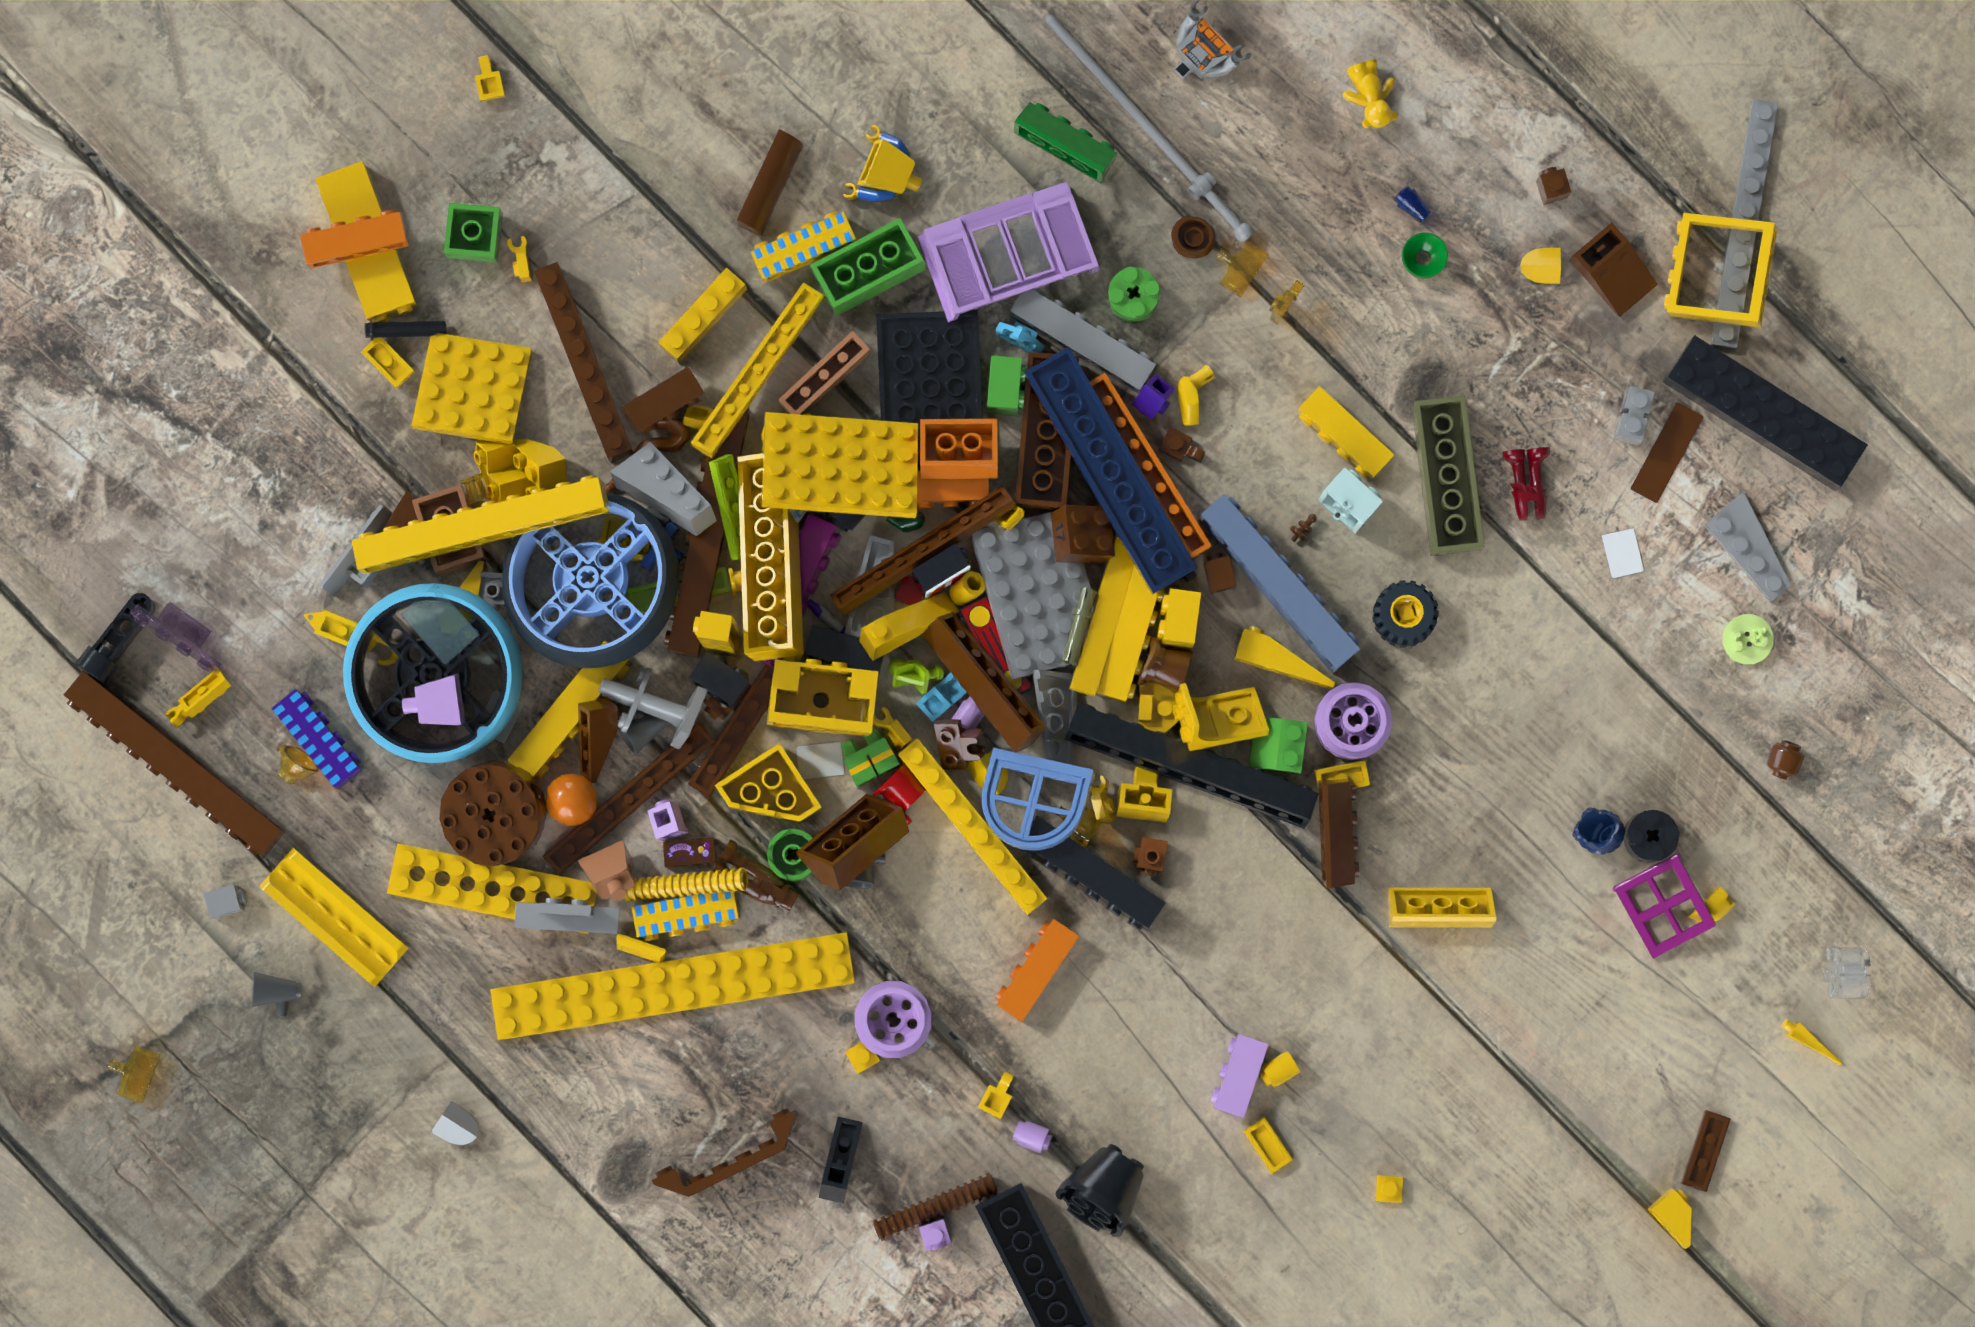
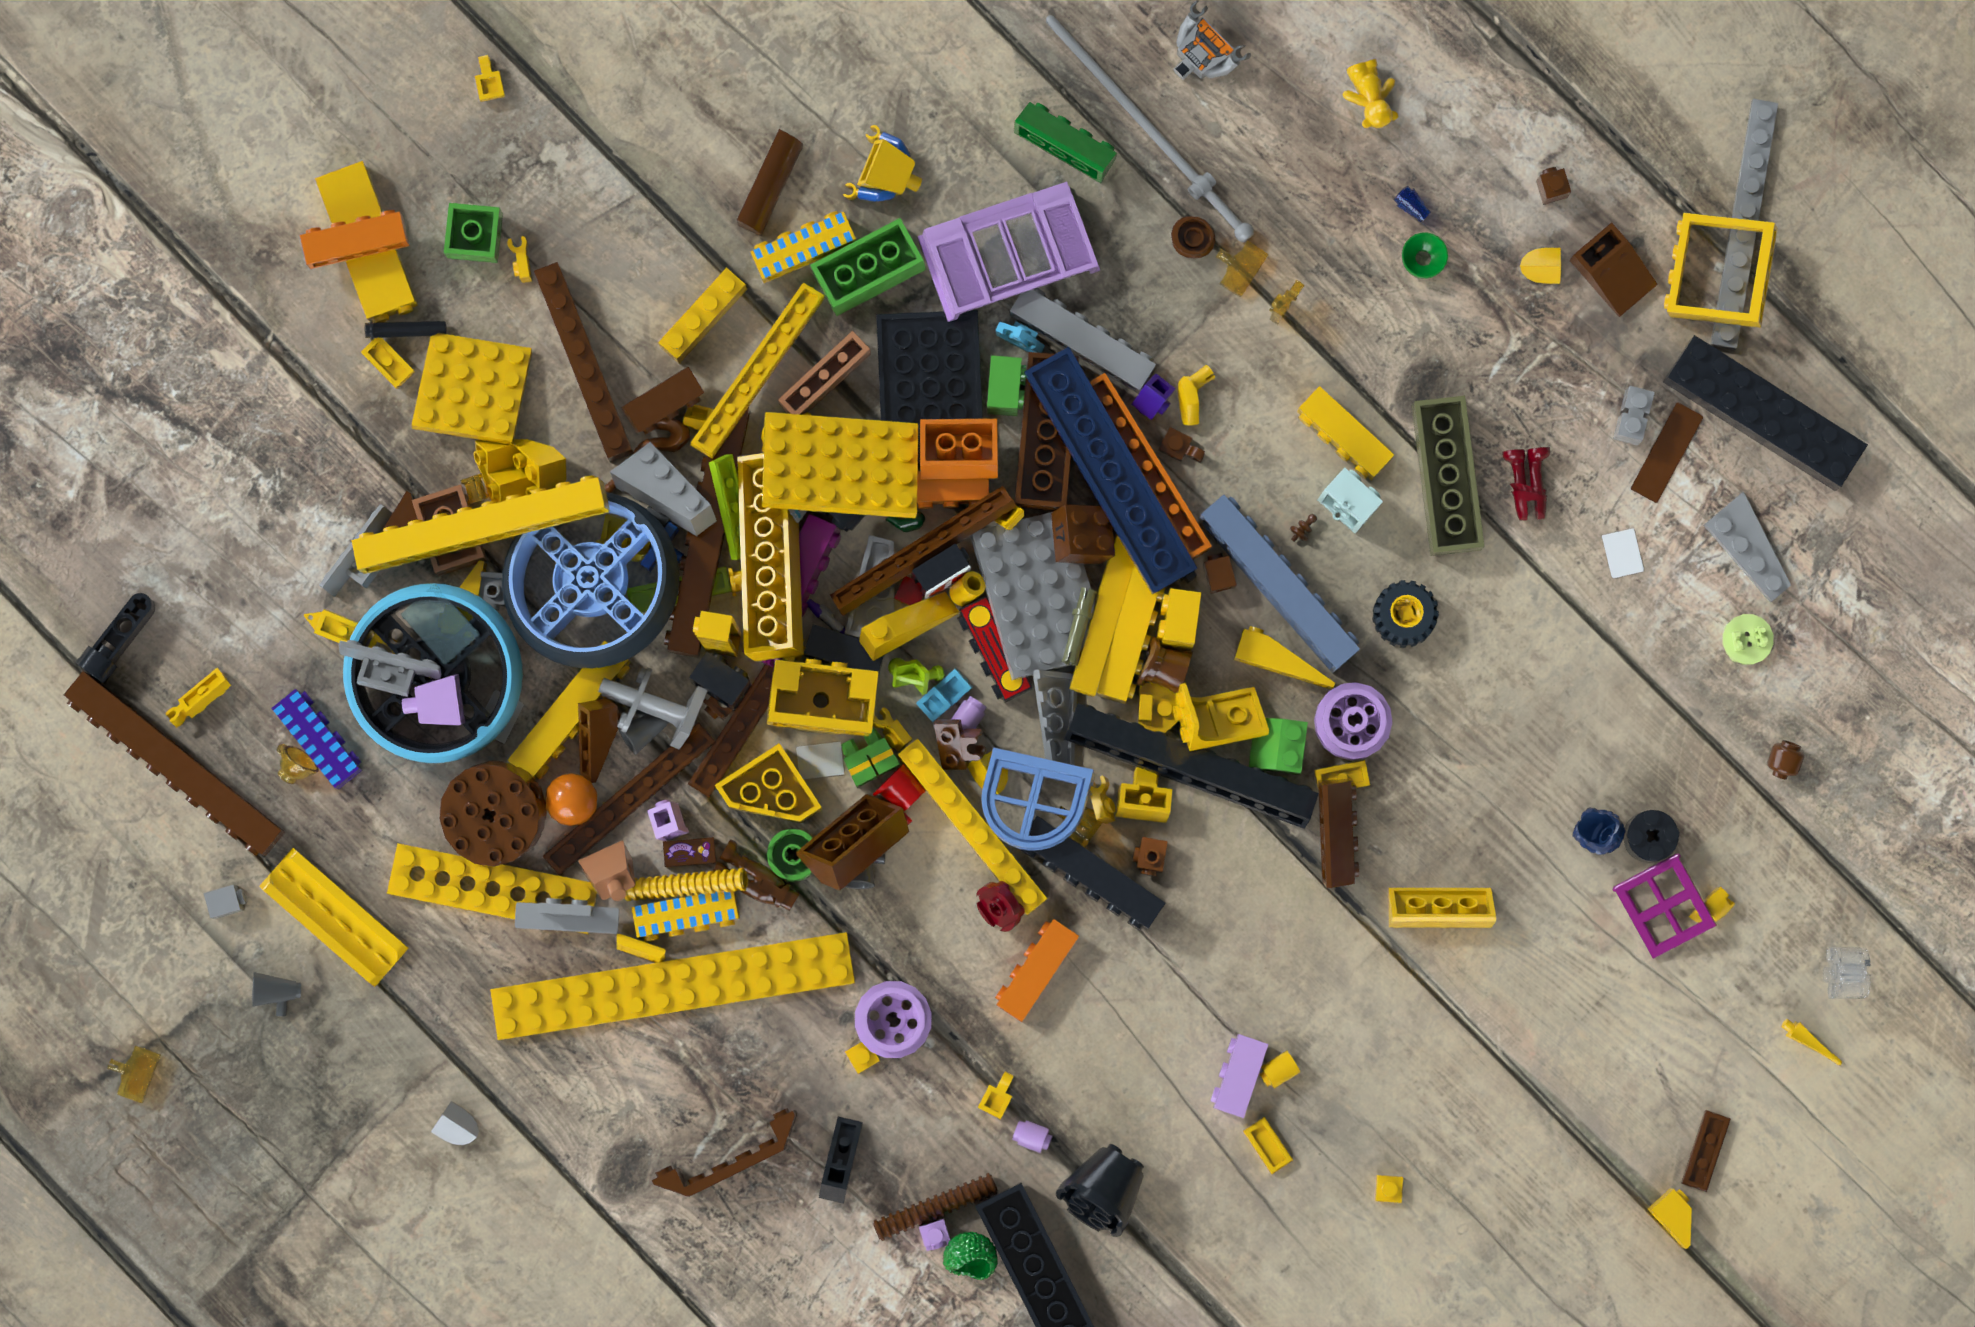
(180, 630): clear purple bracket -> none
(387, 670): none -> light grey bracket
(970, 1256): none -> green hair
(984, 682): reddish brown brick -> none
(1009, 910): none -> dark red plate
(1132, 280): bright green brick -> none

